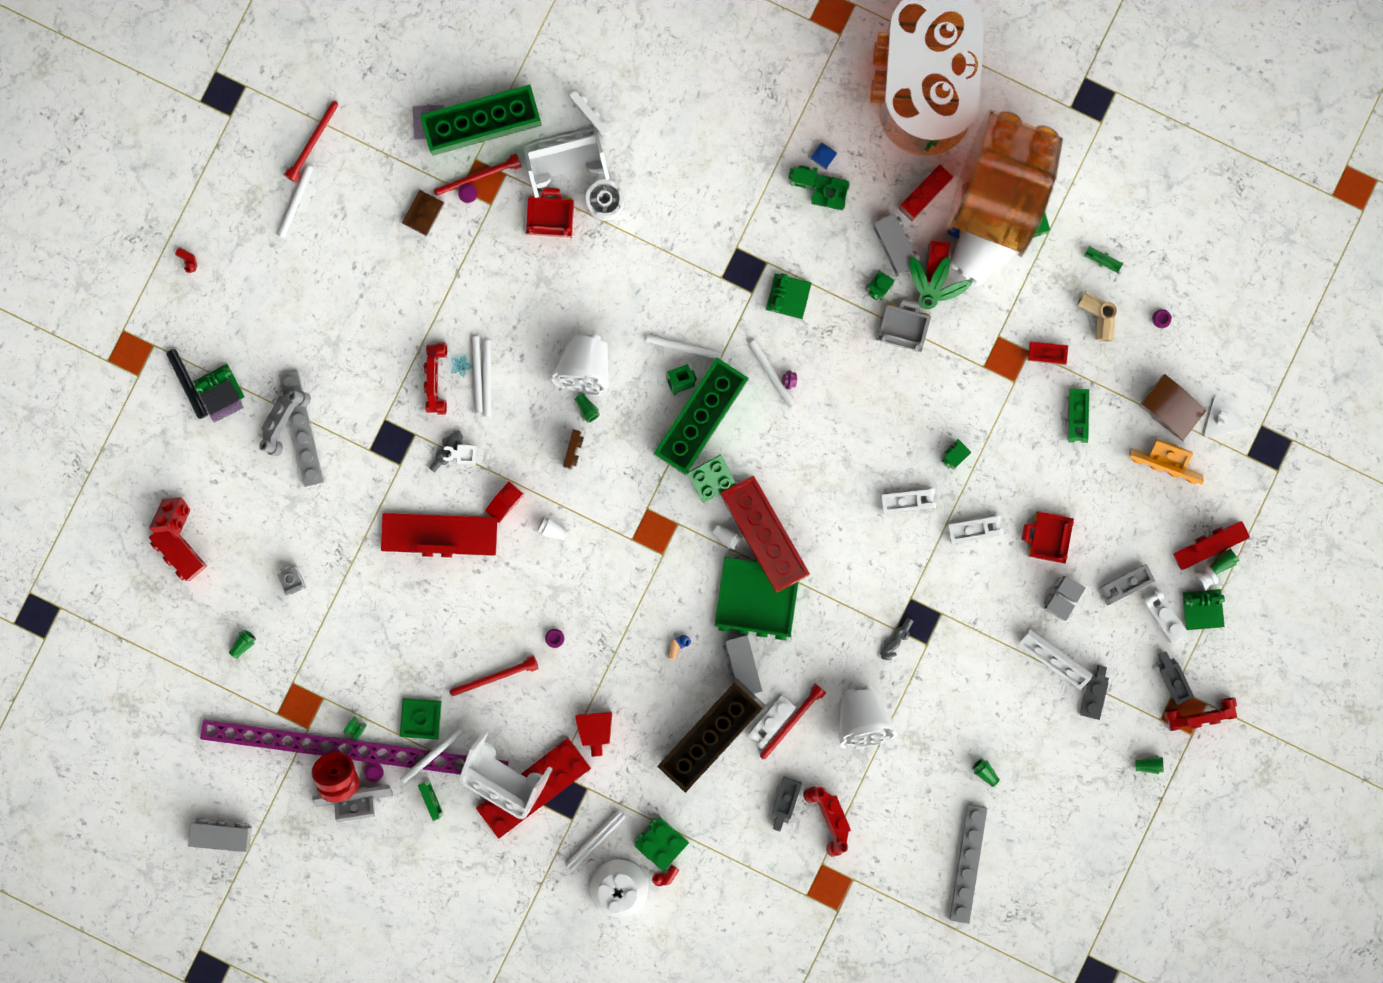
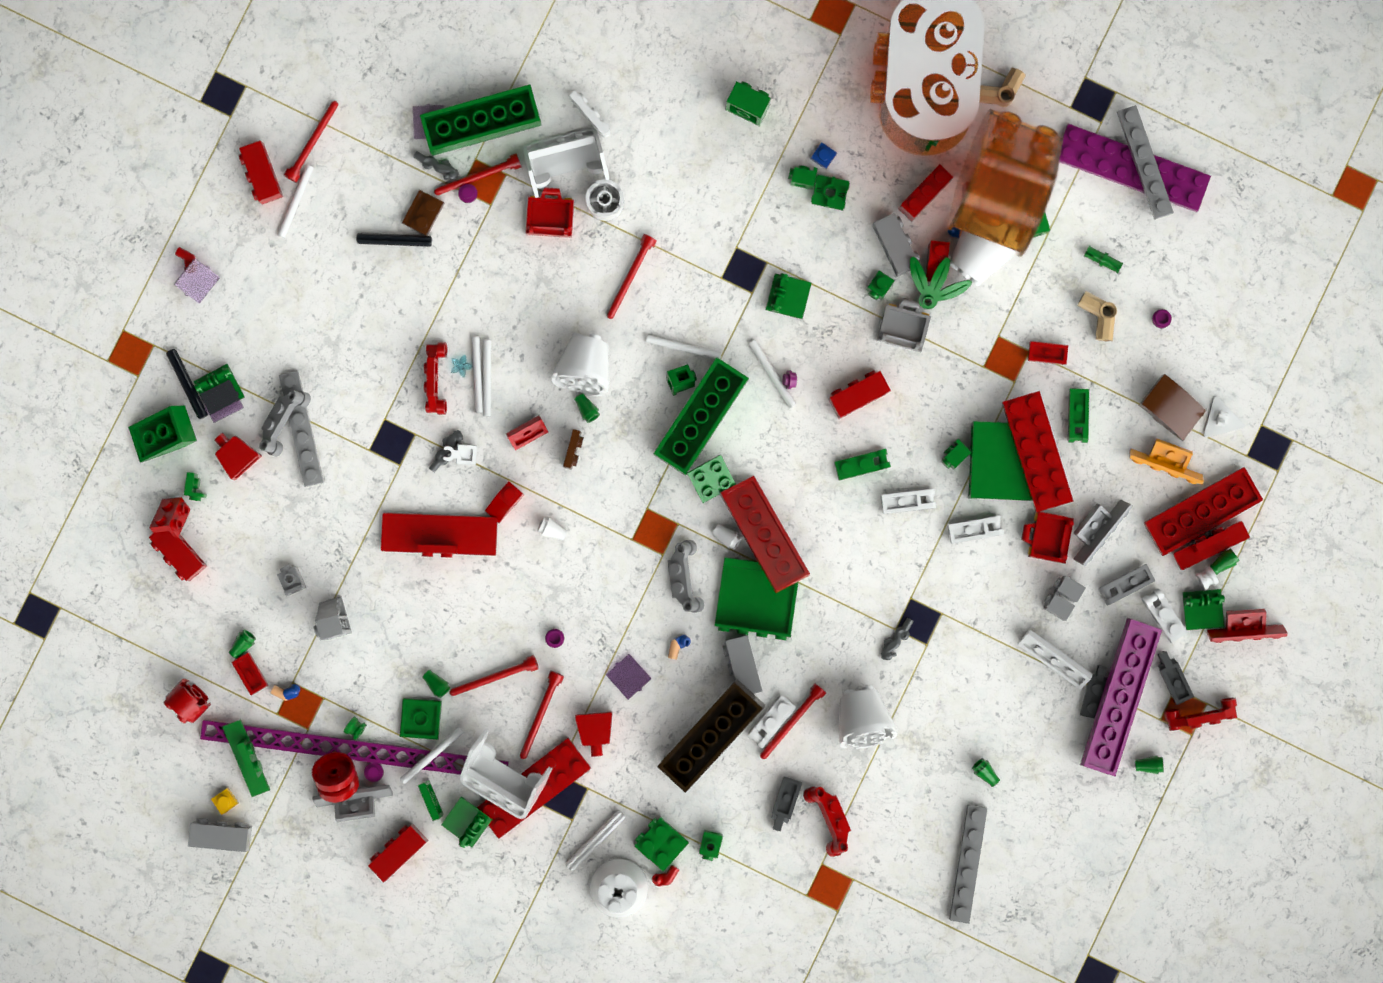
(162, 433): none -> green slope
(187, 701): none -> red brick
(191, 484): none -> green bracket
(196, 280): none -> clear purple piece
(224, 801): none -> yellow plate
(235, 455): none -> red torso
(246, 758): none -> green bracket
(250, 673): none -> red plate
(260, 172): none -> red brick
(286, 694): none -> arm
(331, 620): none -> light grey wedge
(394, 239): none -> black axle
(397, 852): none -> red brick
(436, 684): none -> green cone
(443, 167): none -> dark grey animal
(466, 822): none -> green hinge
(527, 432): none -> red plate
(554, 680): none -> red piece
(628, 676): none -> clear purple piece
(646, 244): none -> red piece
(680, 577): none -> light grey plate
(715, 839): none -> green brick
(748, 103): none -> green brick
(859, 394): none -> red brick
(861, 464): none -> green plate
(995, 464): none -> green panel
(1011, 84): none -> tan piece
(1037, 451): none -> red plate
(1097, 528): none -> light grey bracket
(1115, 163): none -> magenta plate
(1121, 697): none -> magenta plate
(1145, 162): none -> light grey plate
(1203, 511): none -> red plate
(1246, 625): none -> red bracket

